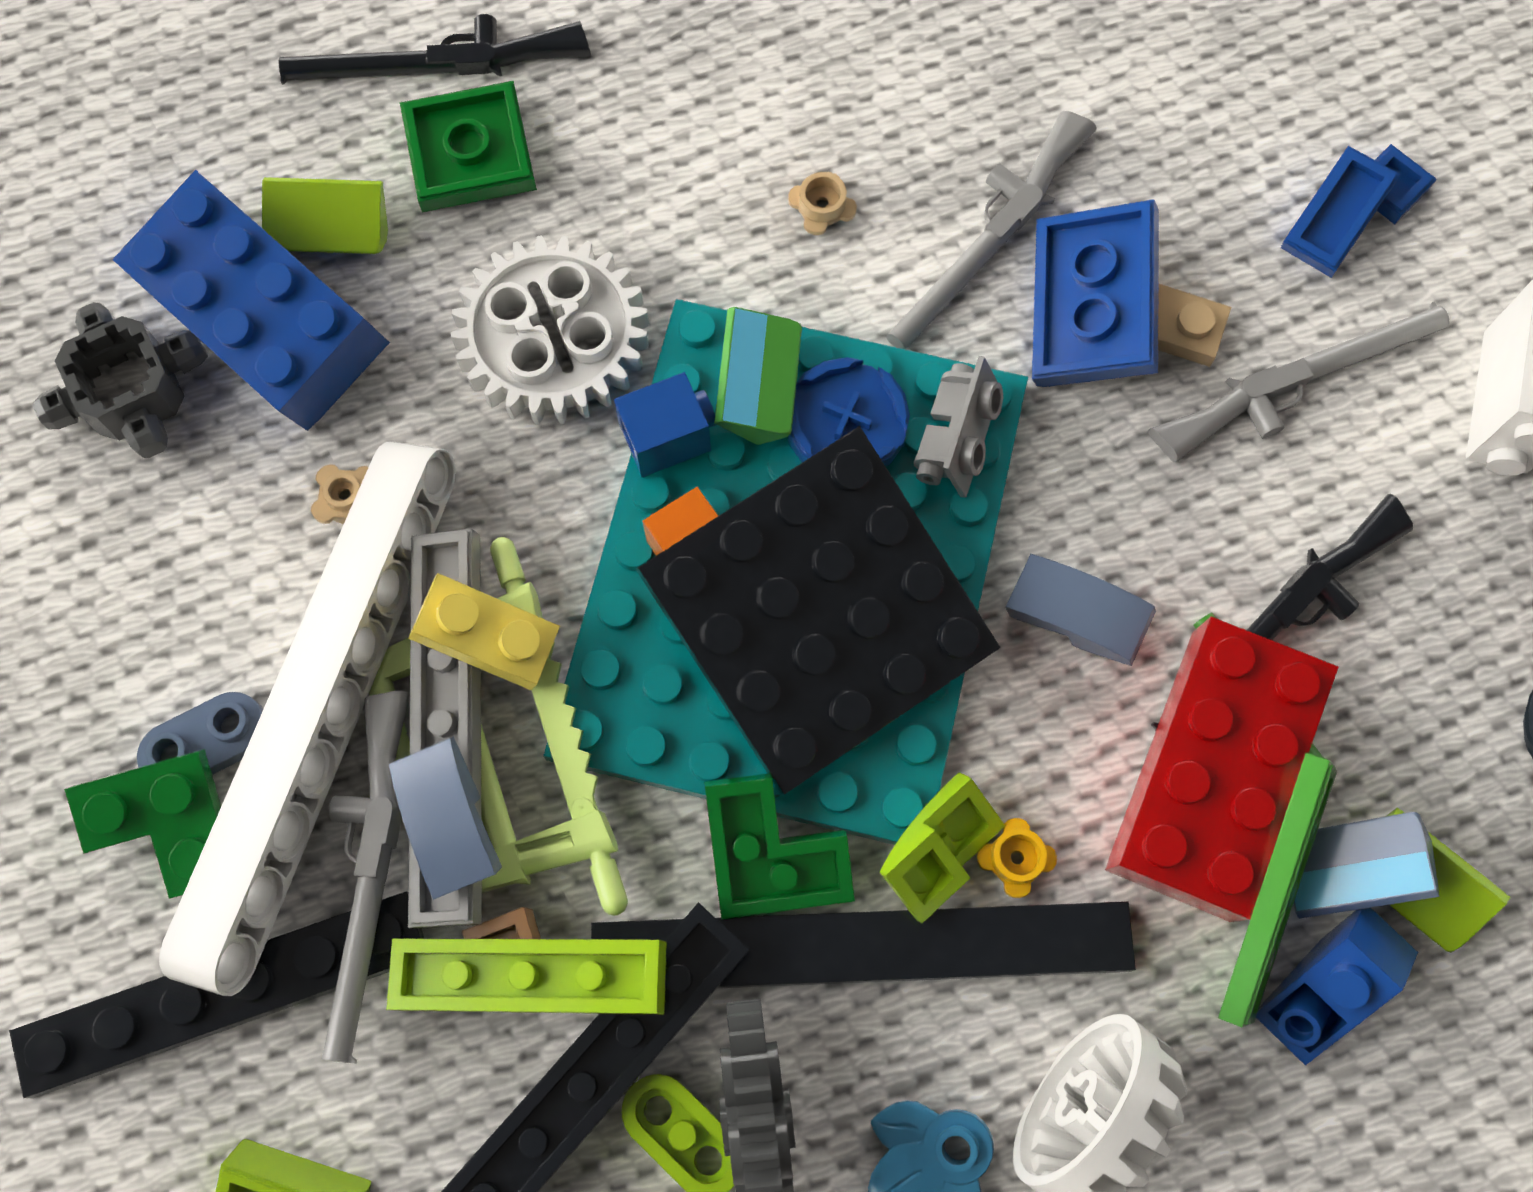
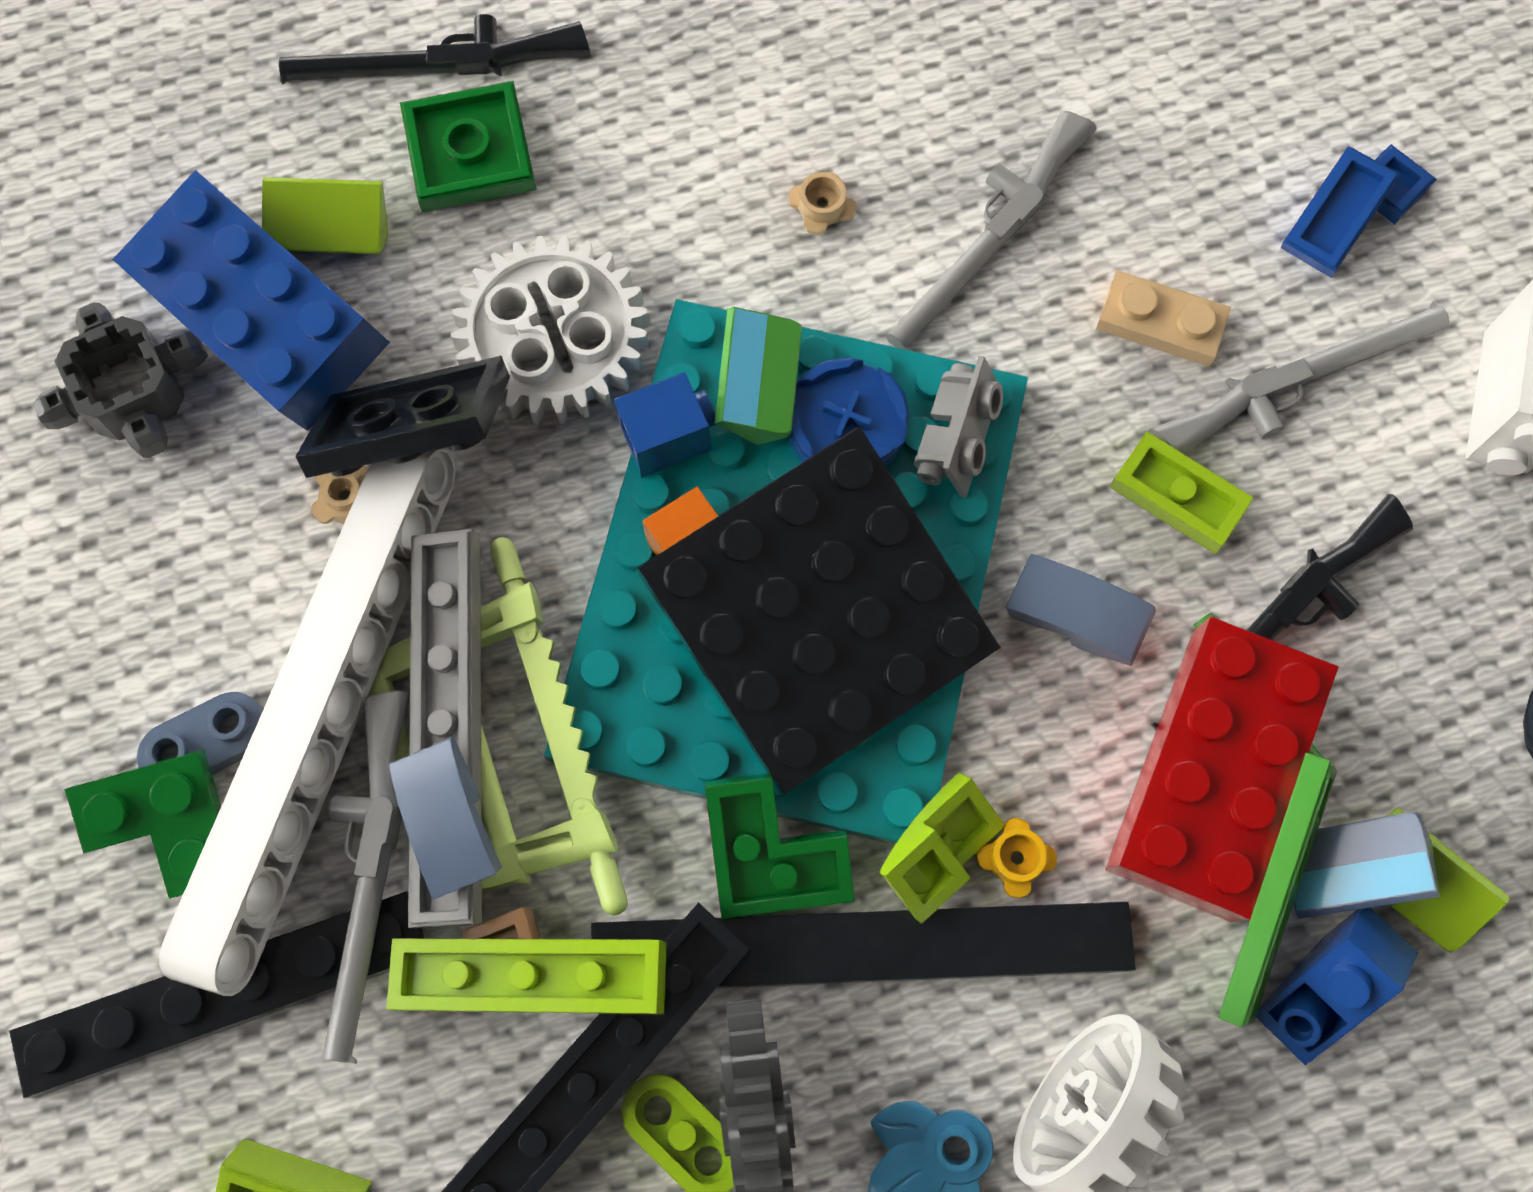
(404, 418): none -> black plate
(484, 632): light yellow plate -> none
(1096, 295): blue tile -> none
(1181, 492): none -> lime plate

